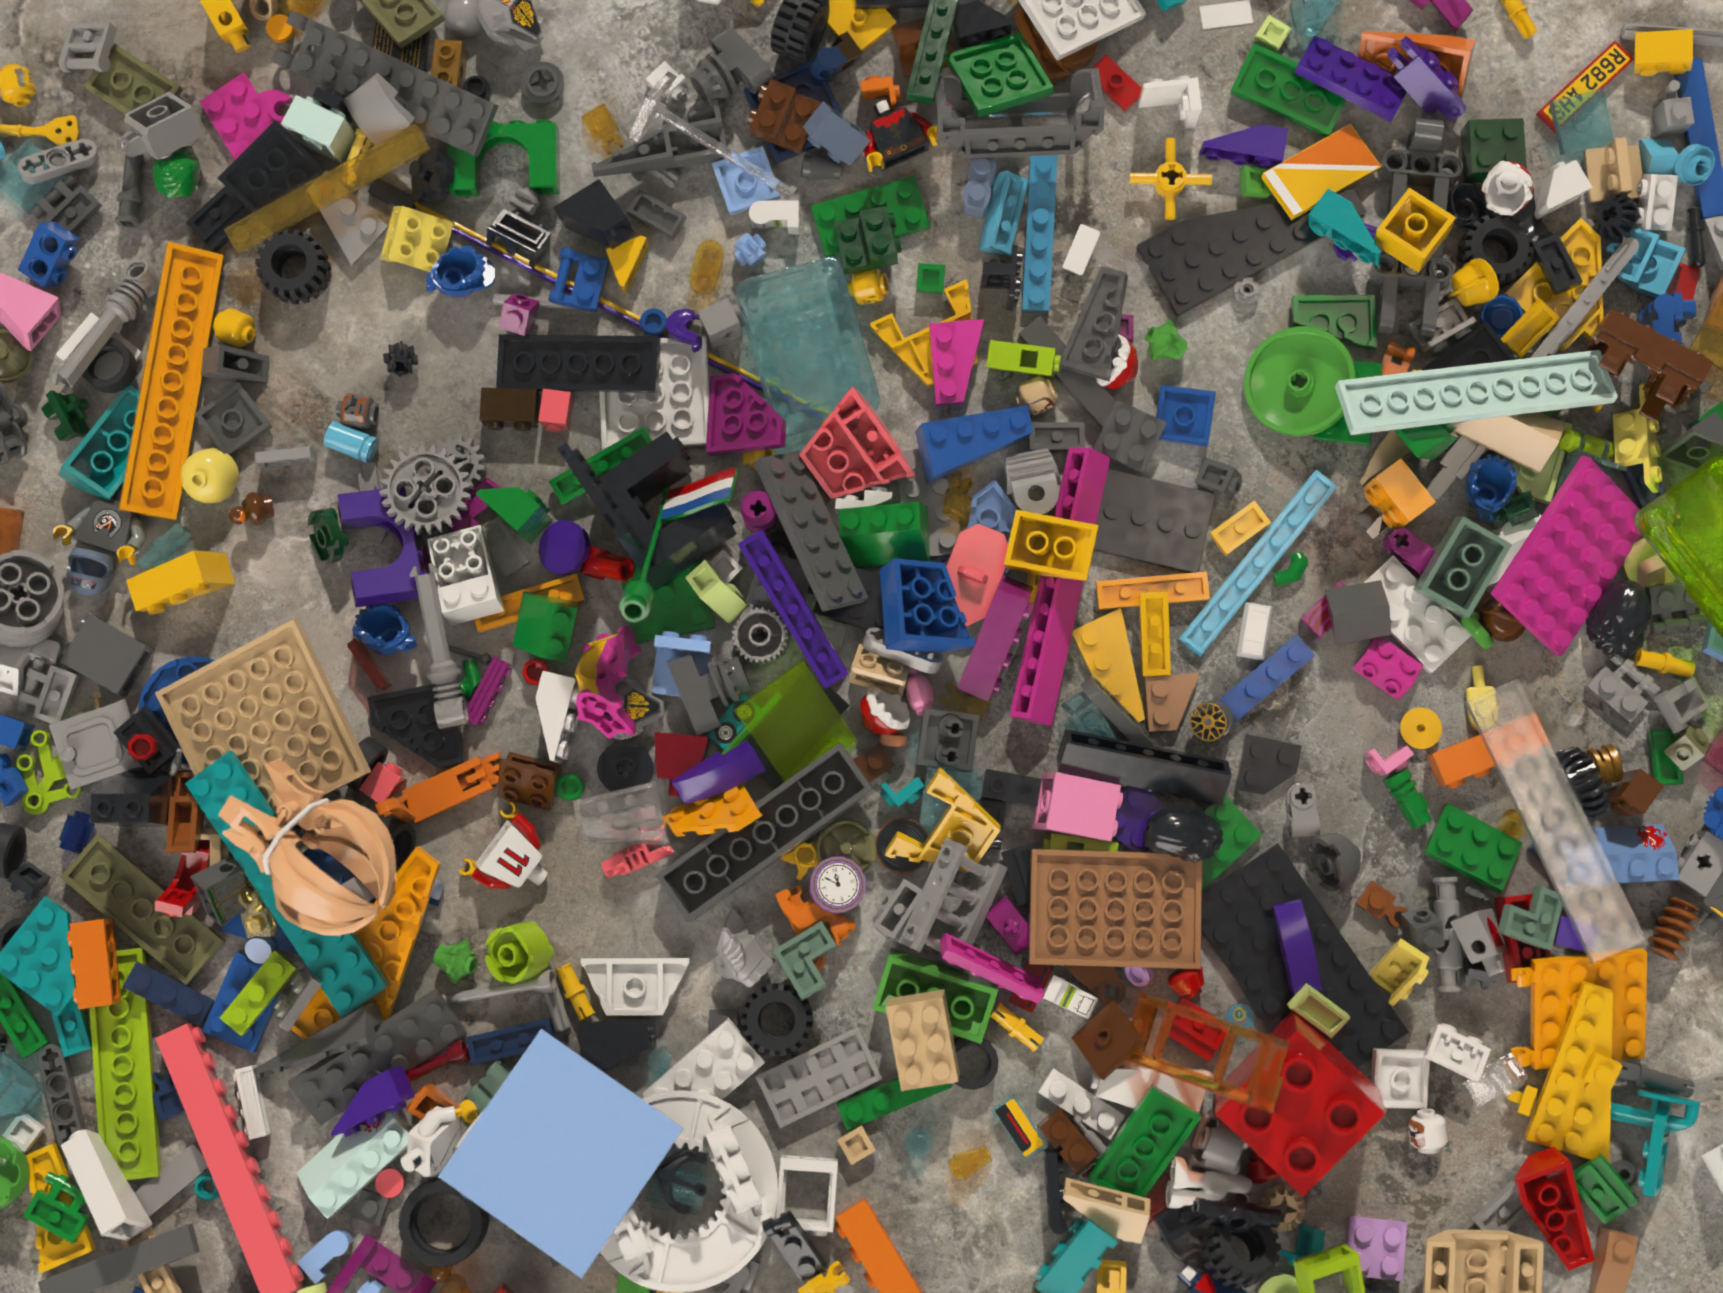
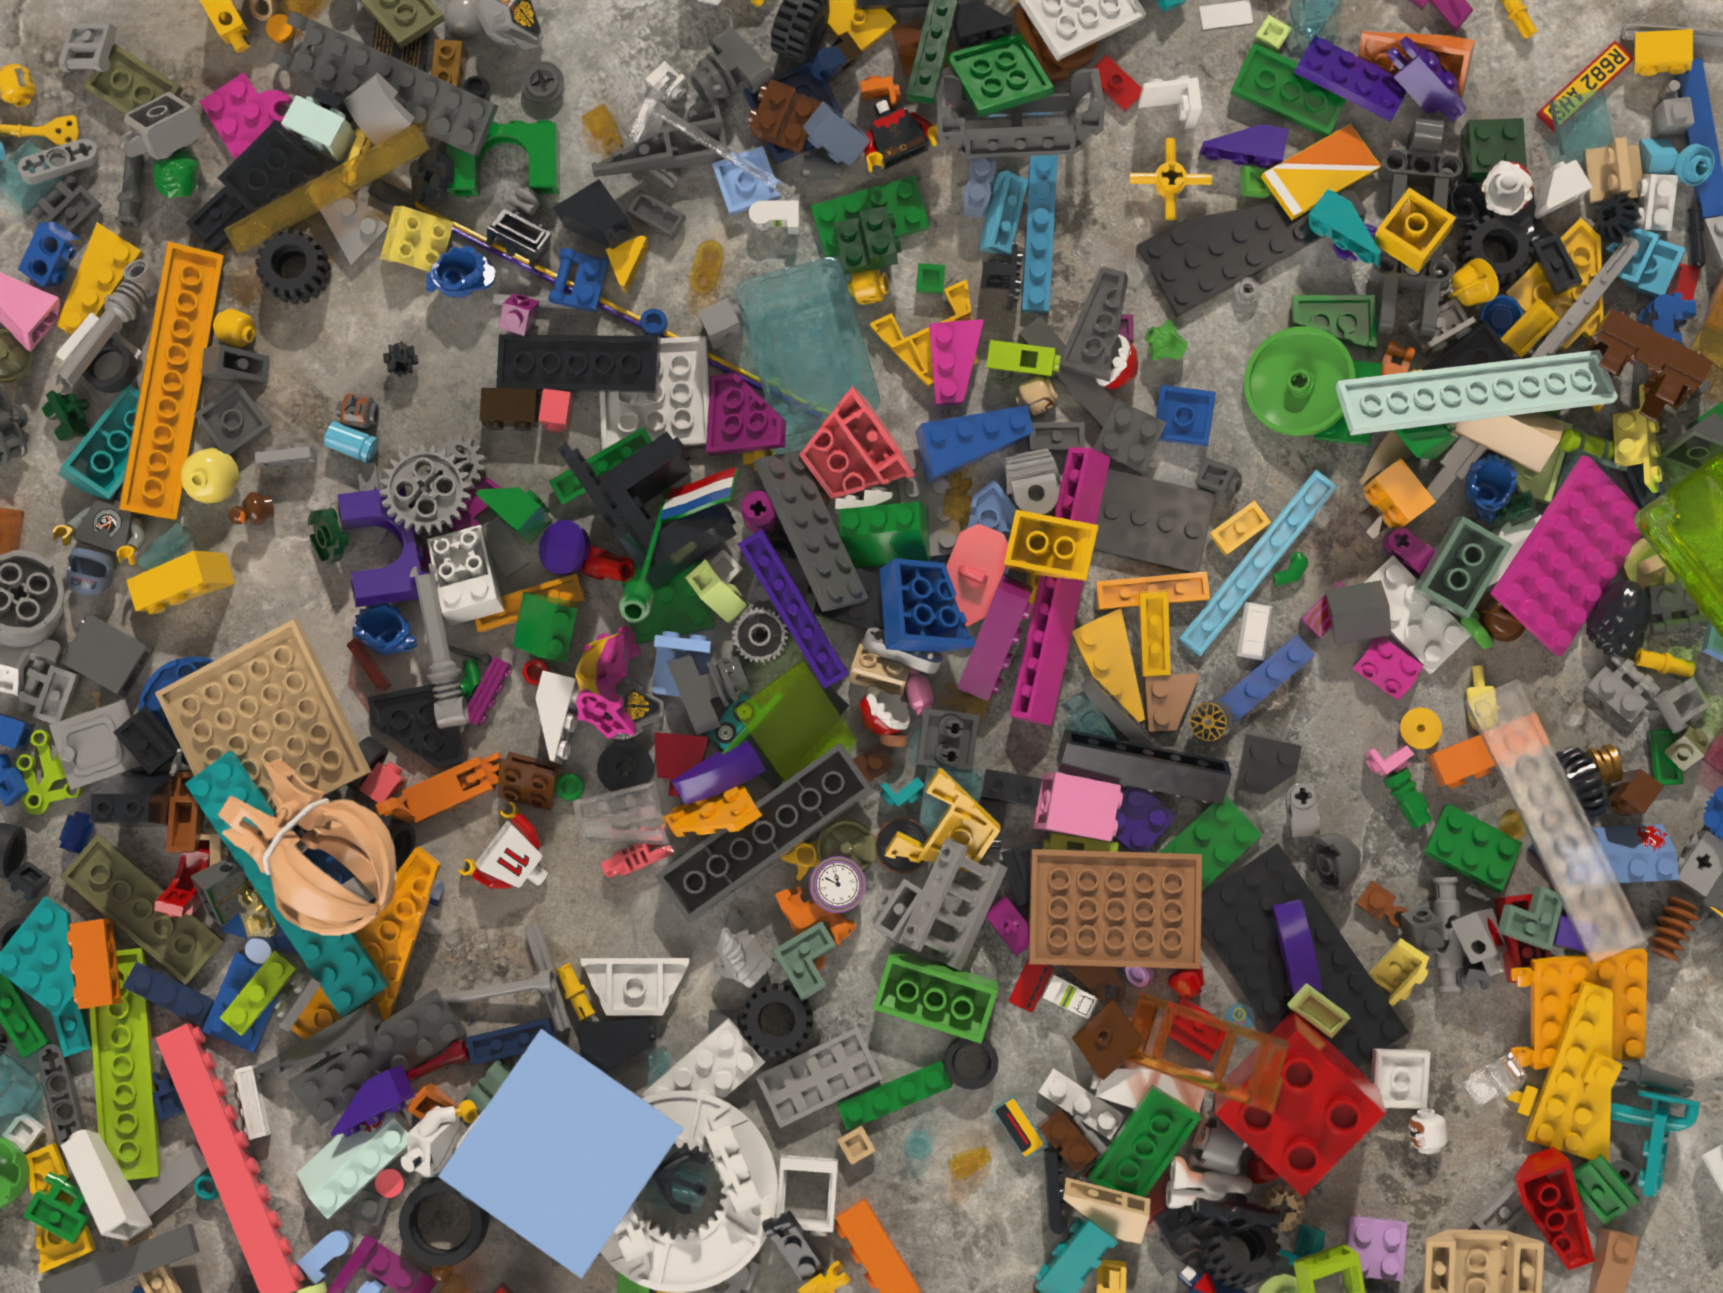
(97, 277): none -> yellow wing
(142, 747): red tile -> none
(456, 960): bright green rock -> none
(518, 952): lime brick -> none
(677, 325): dark purple piece -> none
(749, 249): light blue gear -> none
(922, 1040): tan brick -> none
(991, 968): dark pink plate -> none
(1016, 1027): yellow pin -> none
(1081, 249): white sticker -> none
(1183, 834): black piece -> none
(1457, 1052): white bracket -> none

